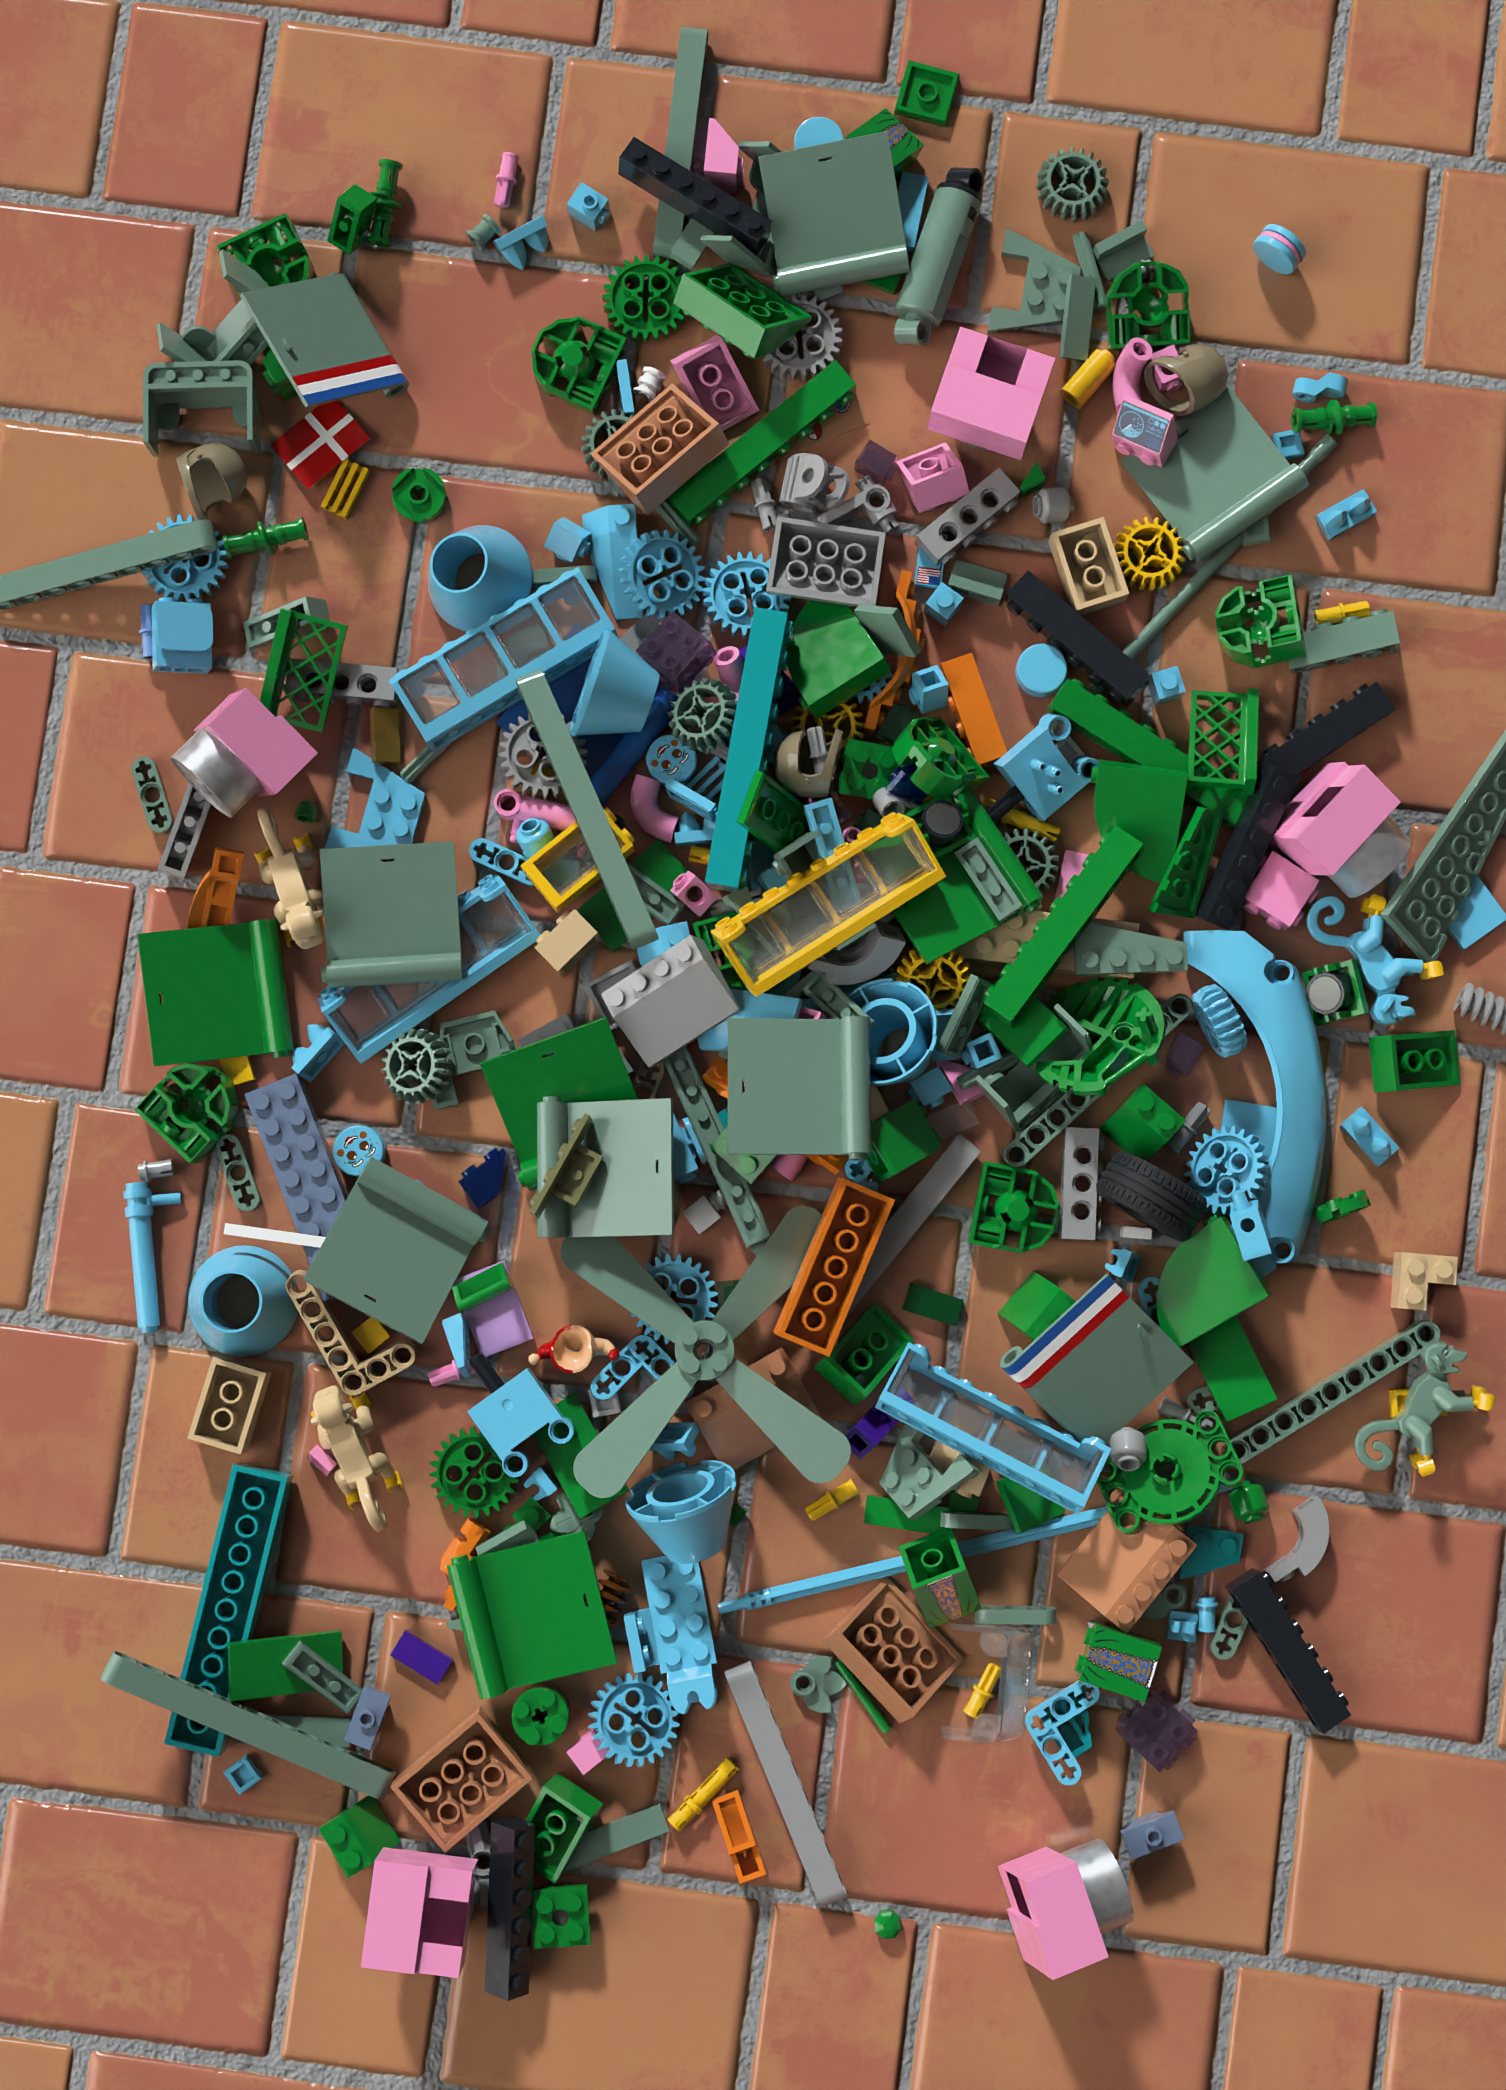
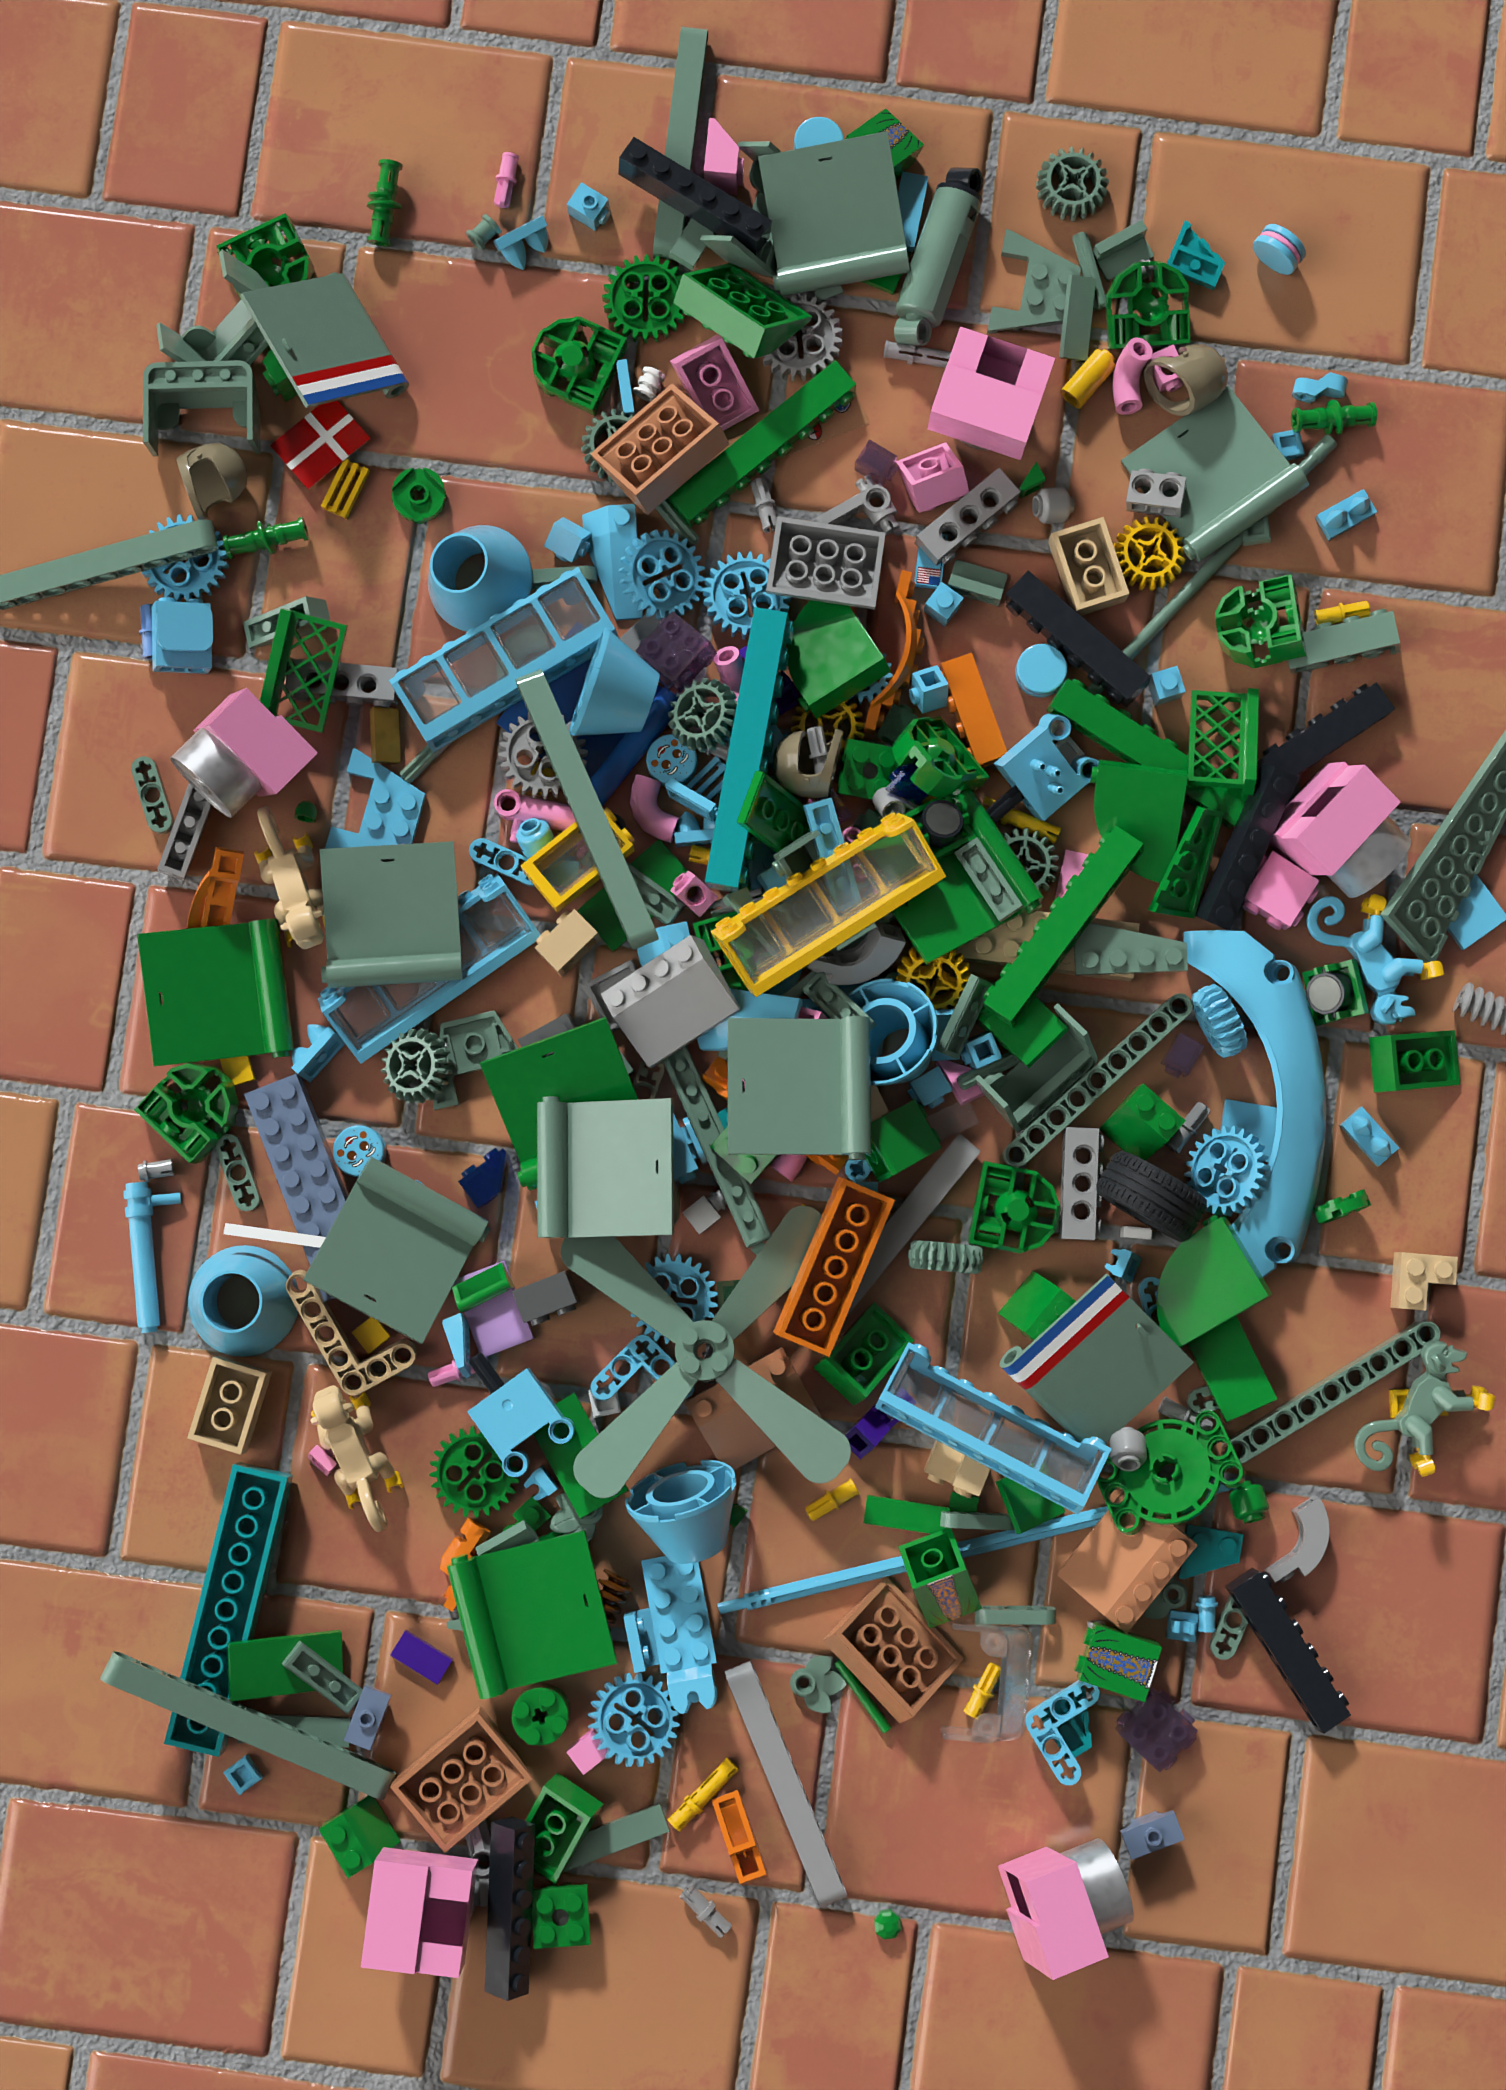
(352, 219): green brick -> none
(545, 1297): none -> dark grey brick
(571, 1173): olive bracket -> none
(574, 1349): light nougat piece -> none
(676, 1438): medium azure tile -> none
(705, 1910): none -> light grey pin
(807, 483): light grey piece -> none
(888, 630): sand green tile -> none
(892, 351): none -> light grey pin
(916, 1480): sand green wing -> none
(926, 93): green tile -> none
(932, 1304): dark green tile -> none
(945, 1257): none -> sand green gear
(1127, 1030): green piece -> none
(1144, 431): slope -> none
(1154, 500): none -> light grey brick
(1195, 258): none -> teal wing
(1251, 1235): medium azure torso -> none

